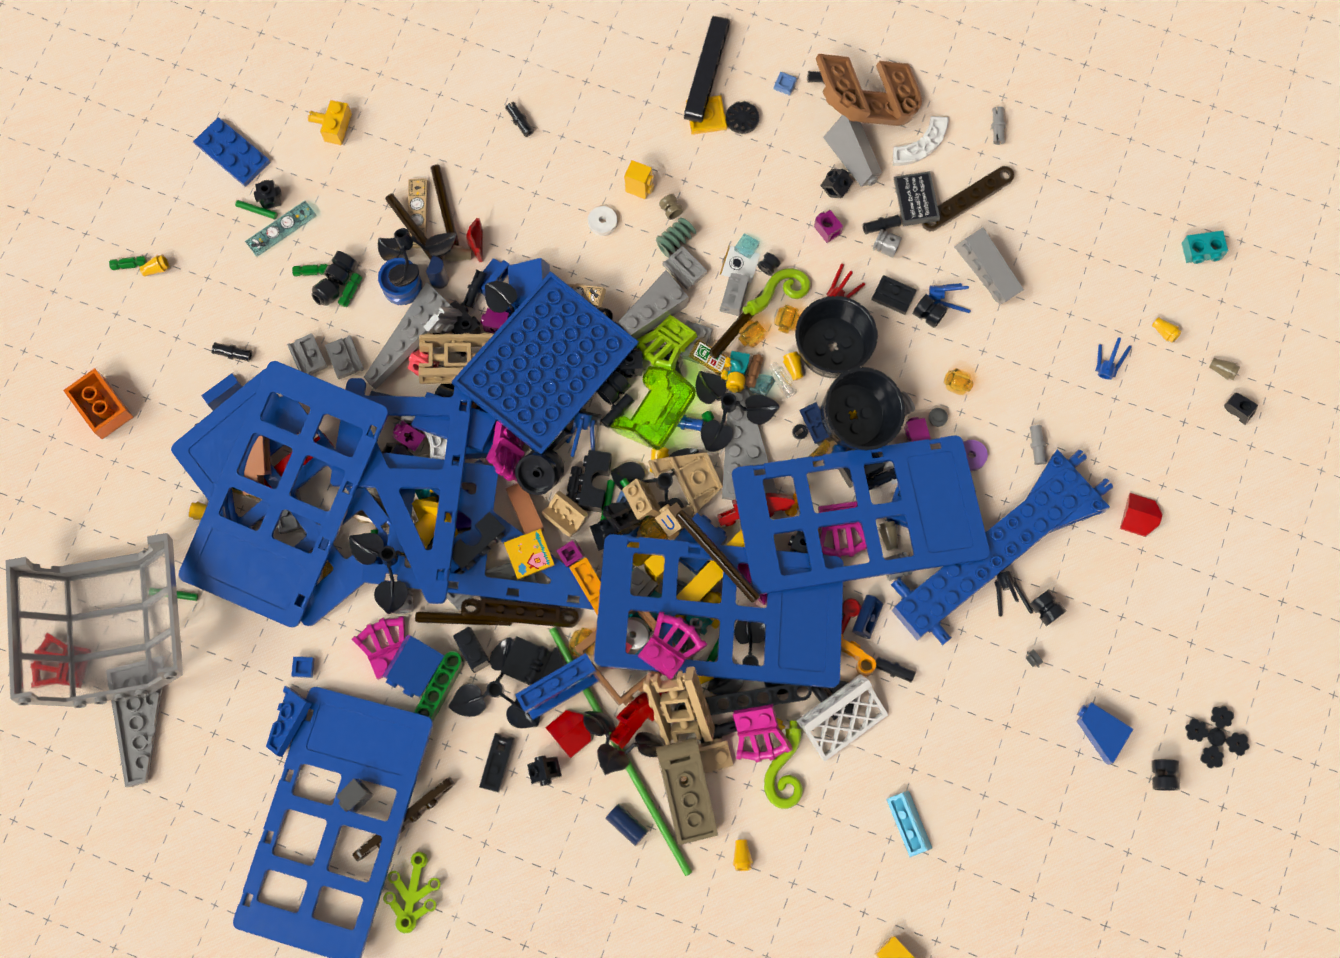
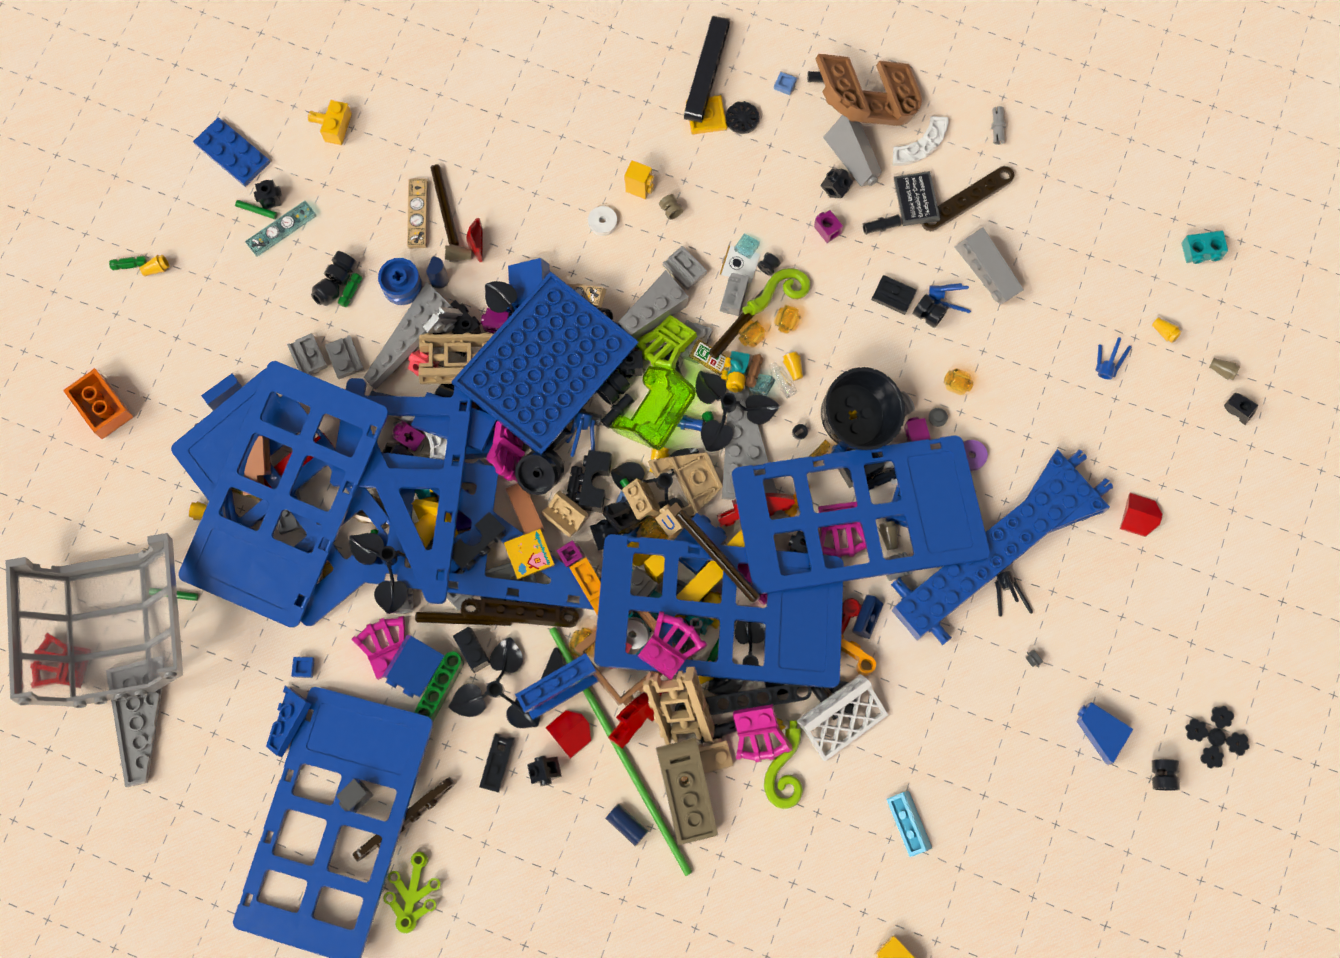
(231, 352): black pin -> none
(309, 270): green axle -> none
(394, 247): black plant -> none
(407, 221): dark brown axle -> none
(474, 288): black pin -> none
(495, 272): blue panel -> none
(519, 119): black pin -> none
(526, 661): black hinge -> none
(608, 495): green piece -> none
(609, 757): black plant -> none
(674, 235): sand green piece -> none
(742, 857): yellow cone -> none
(812, 419): dark blue hinge -> none
(838, 291): red plant -> none
(840, 322): black piece -> none
(887, 243): light grey piece -> none
(895, 669): black pin -> none
(1038, 445): light grey pin -> none
(1047, 607): black wheel -> none

